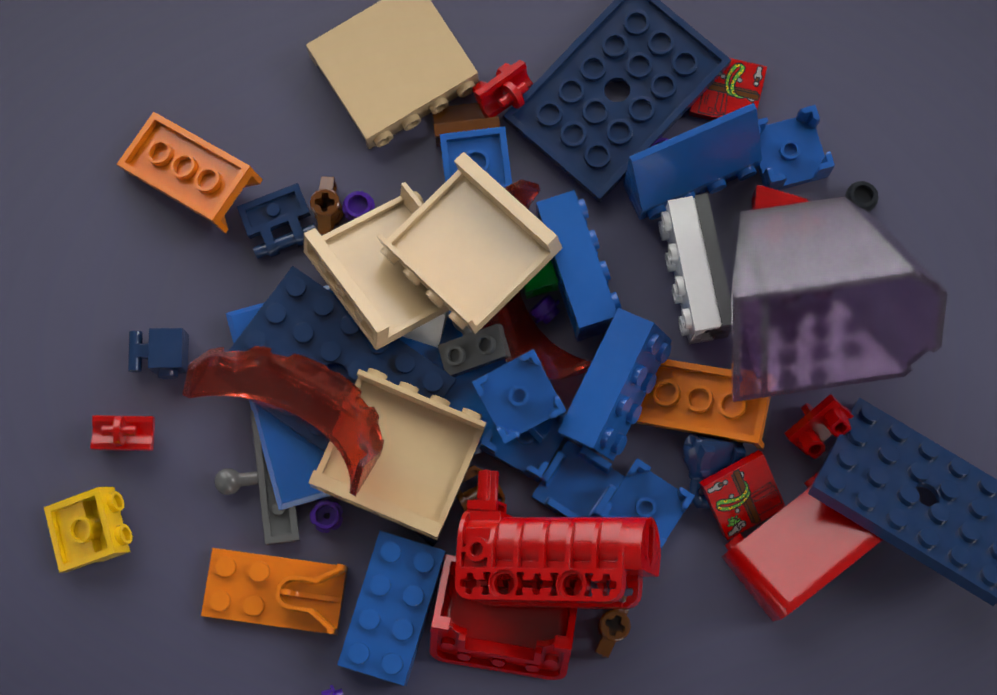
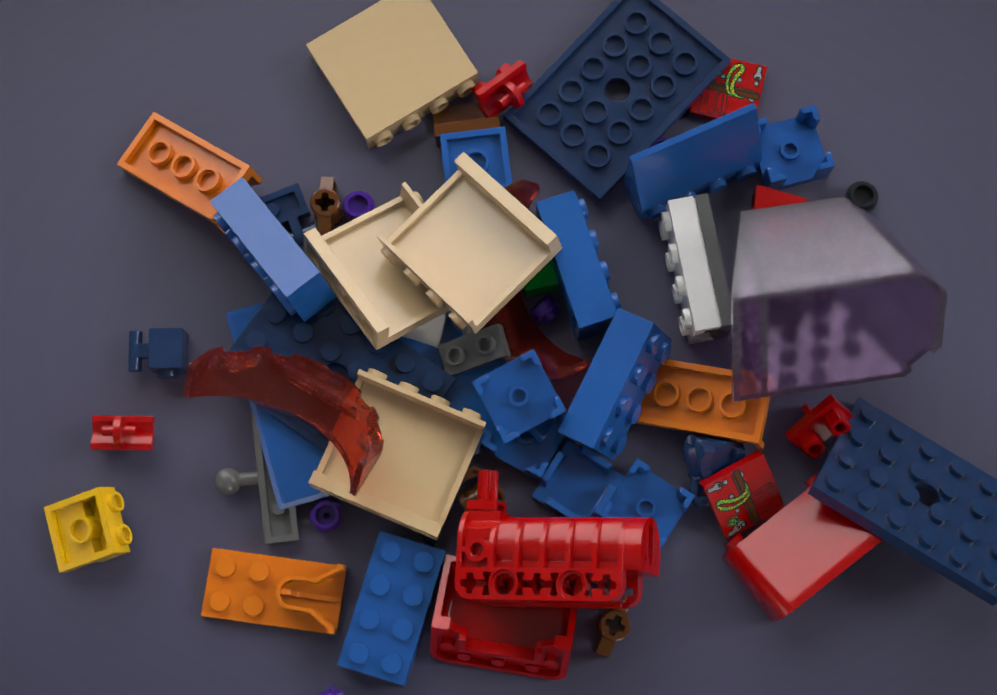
(271, 250): none -> brick

